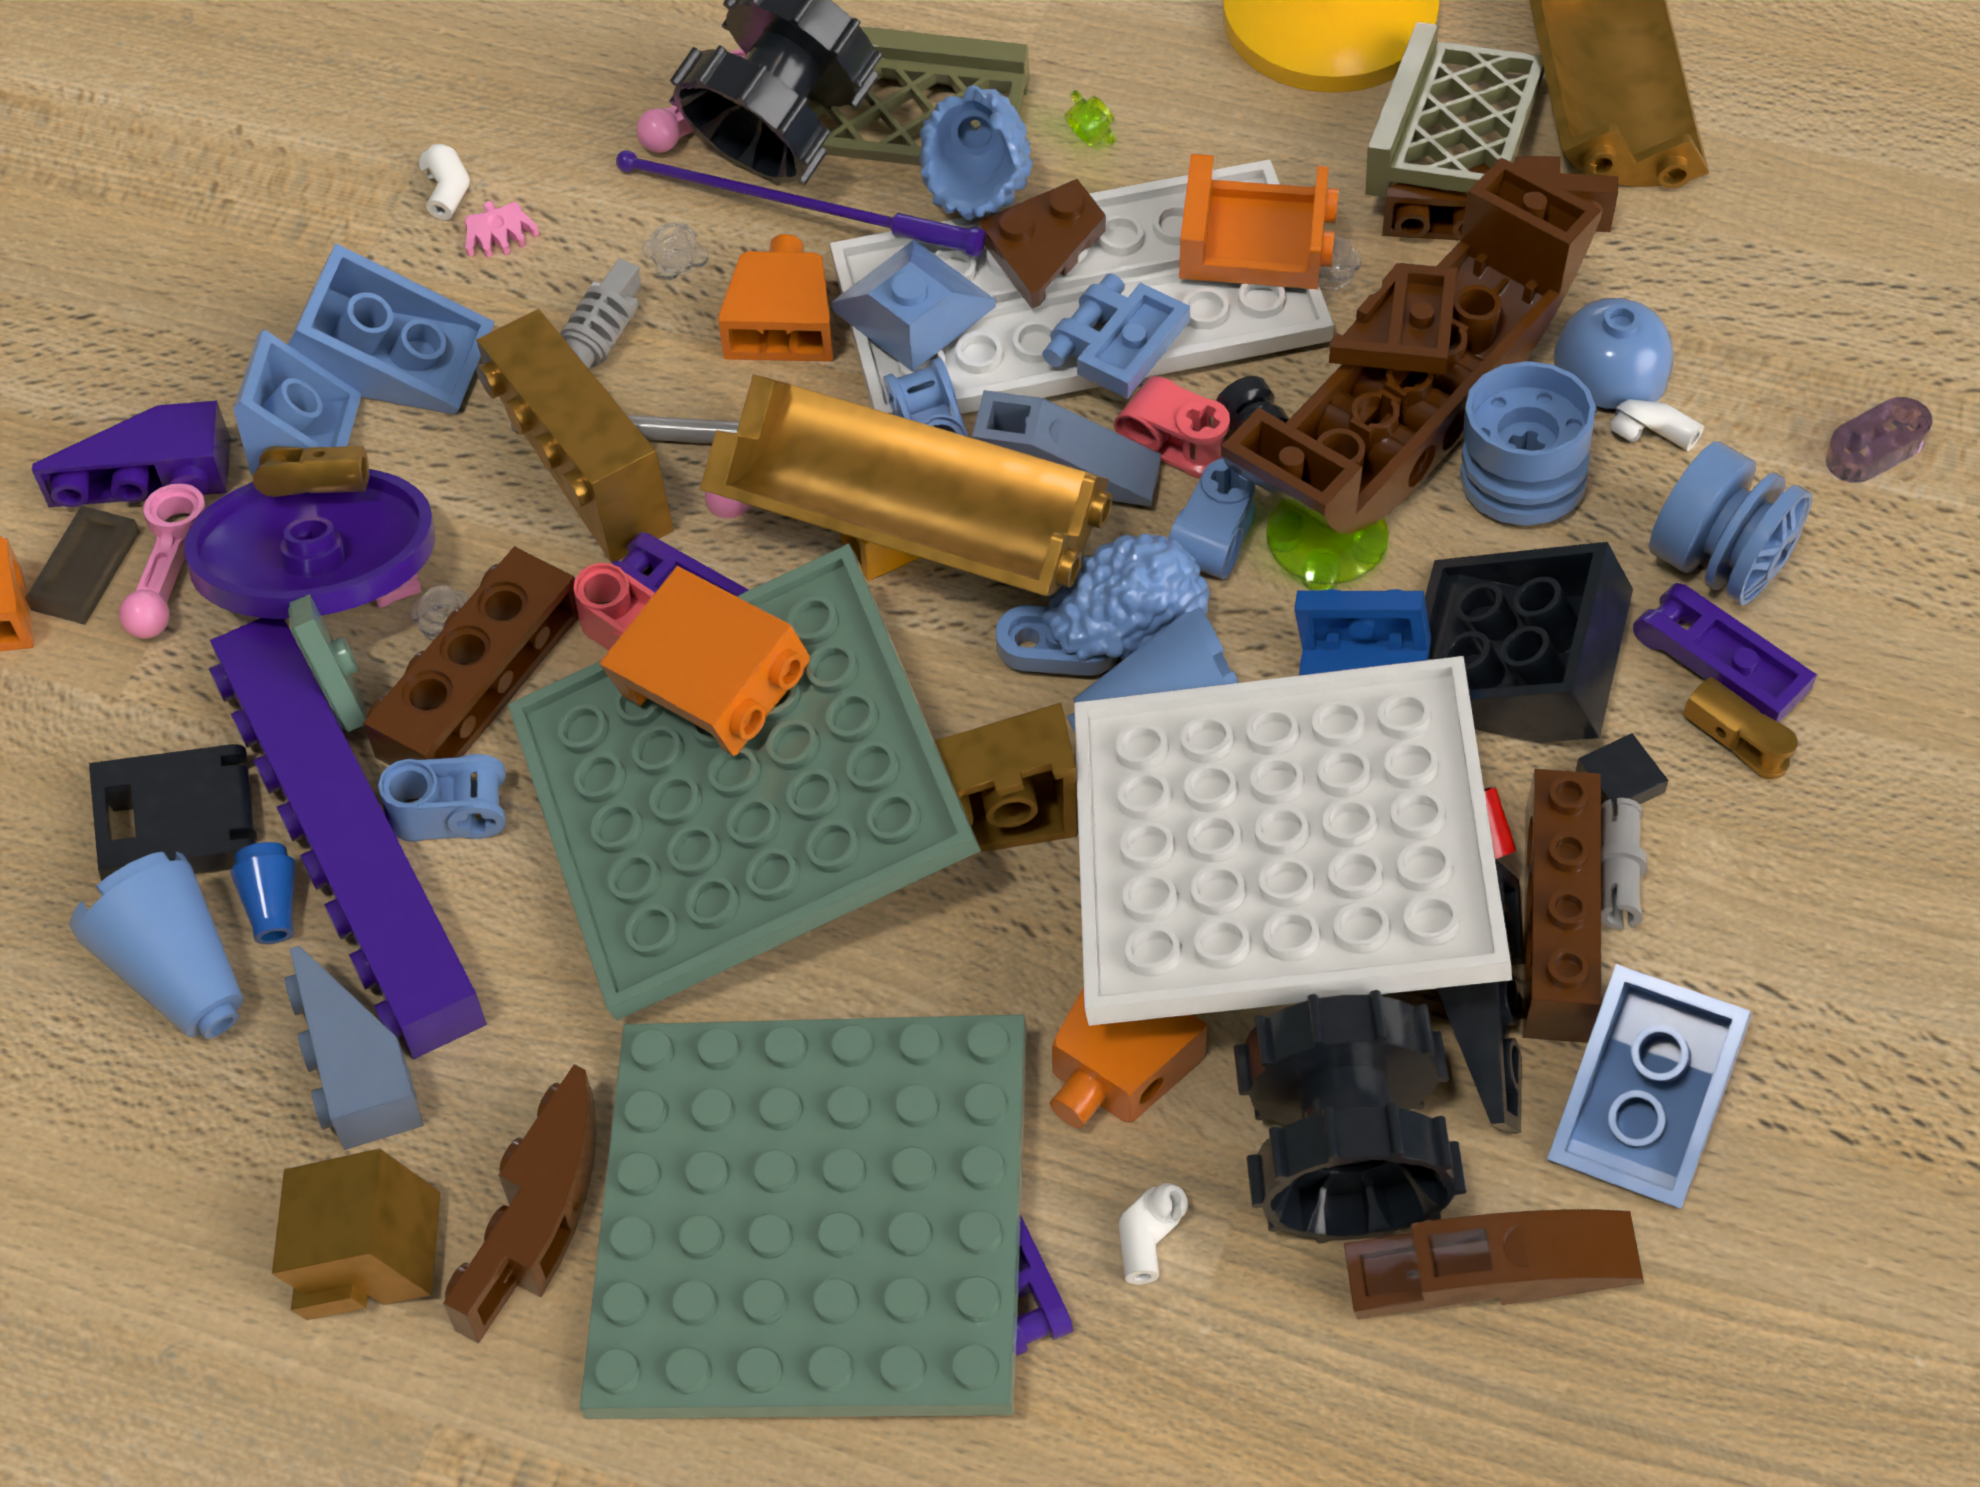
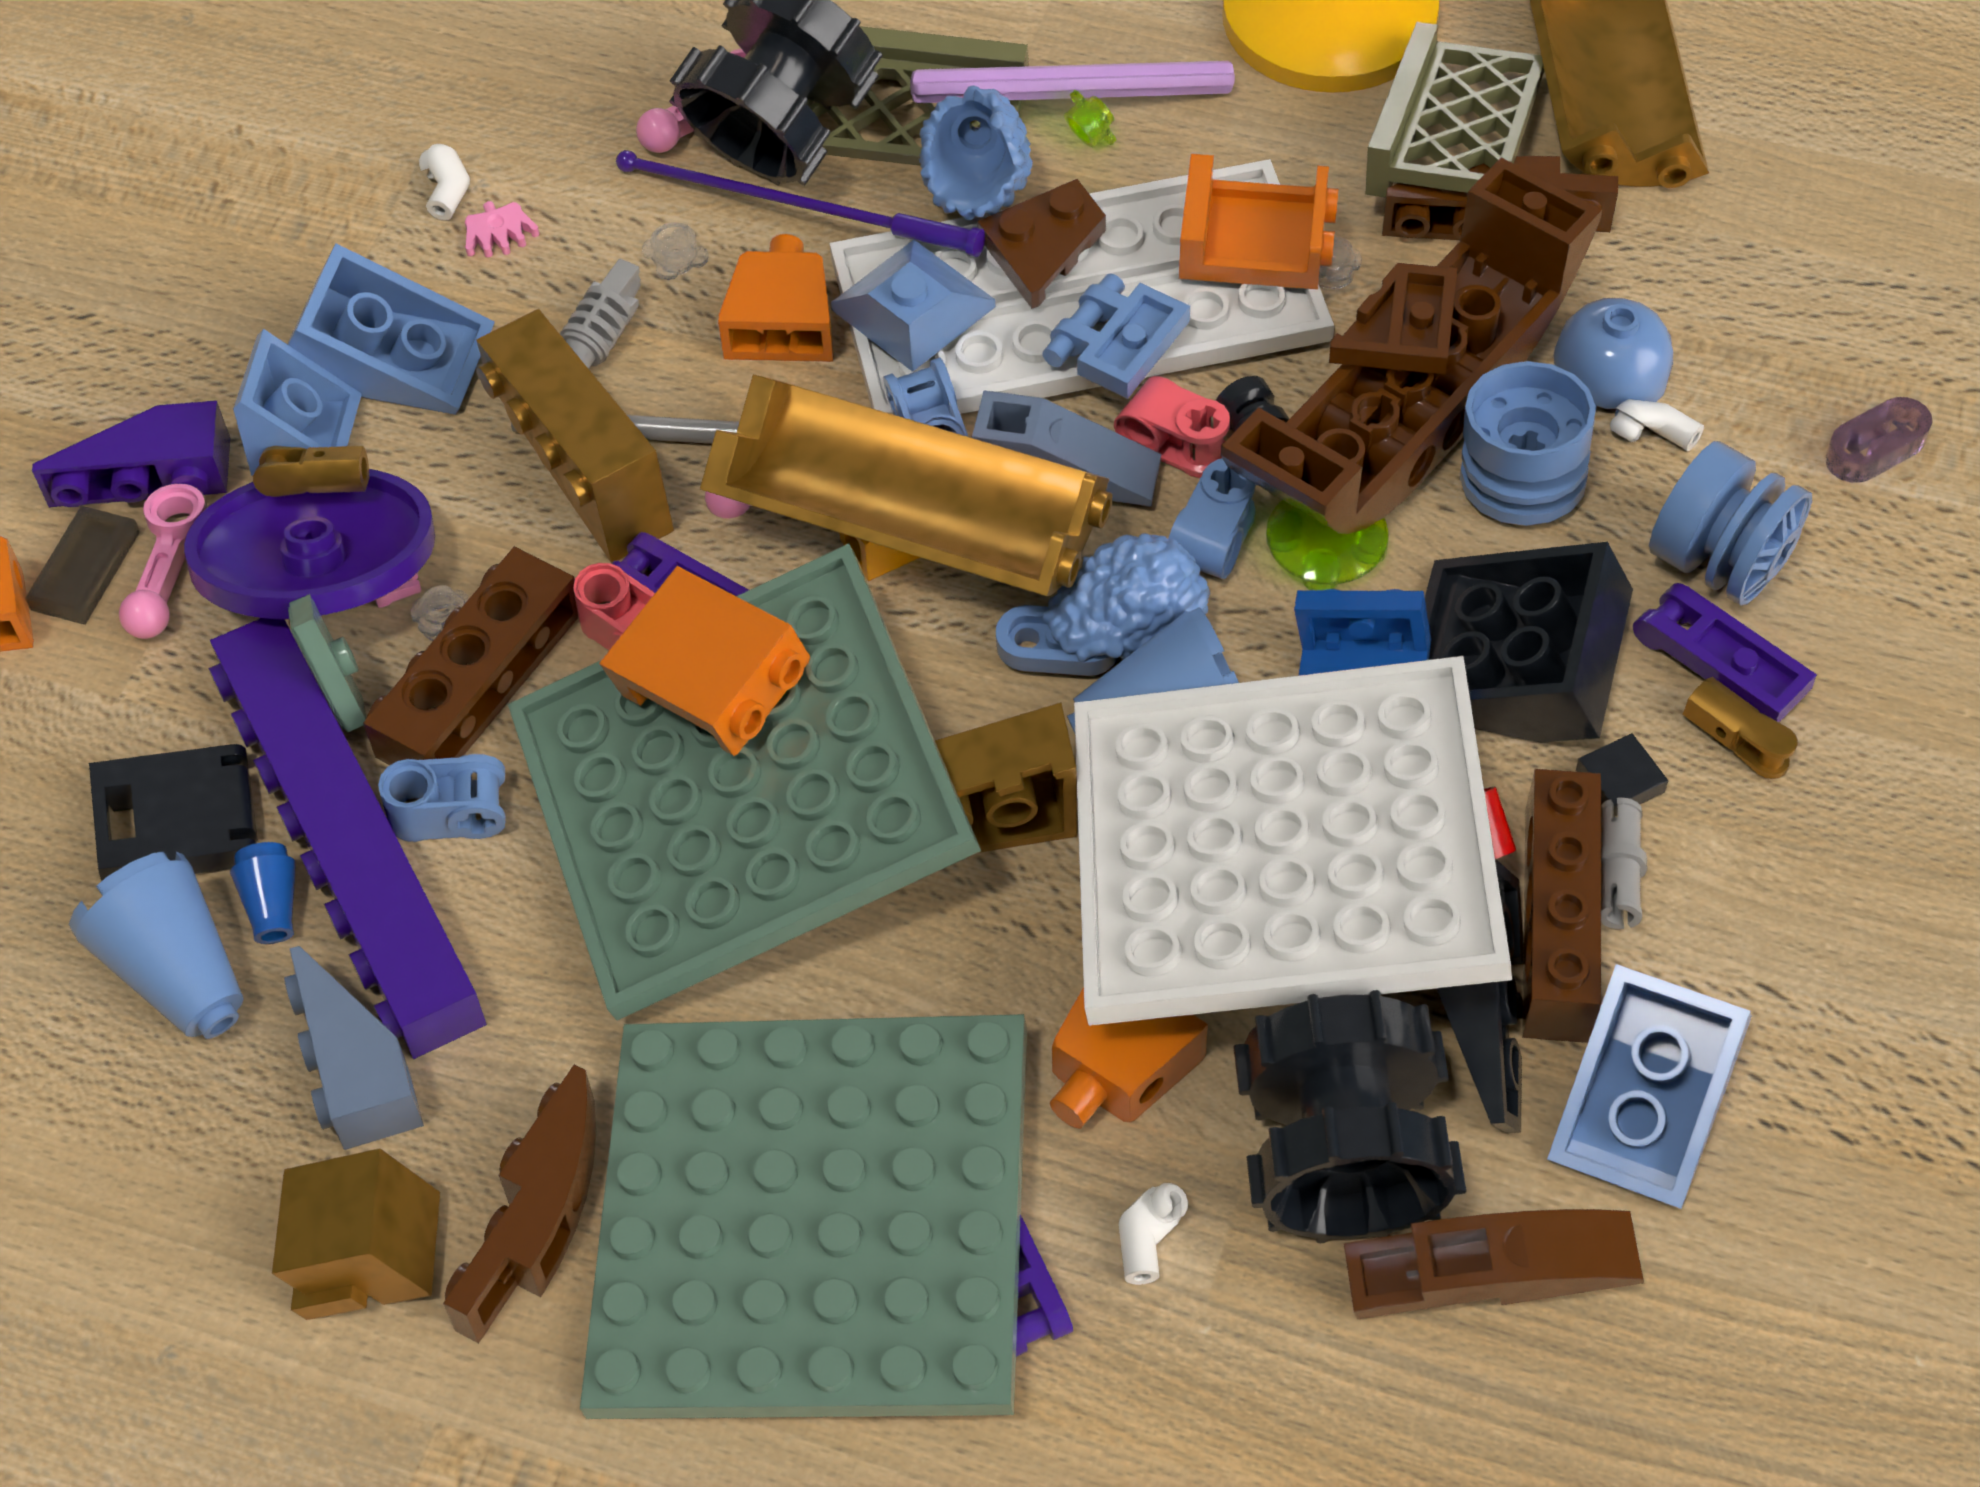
(1089, 80): none -> lavender axle

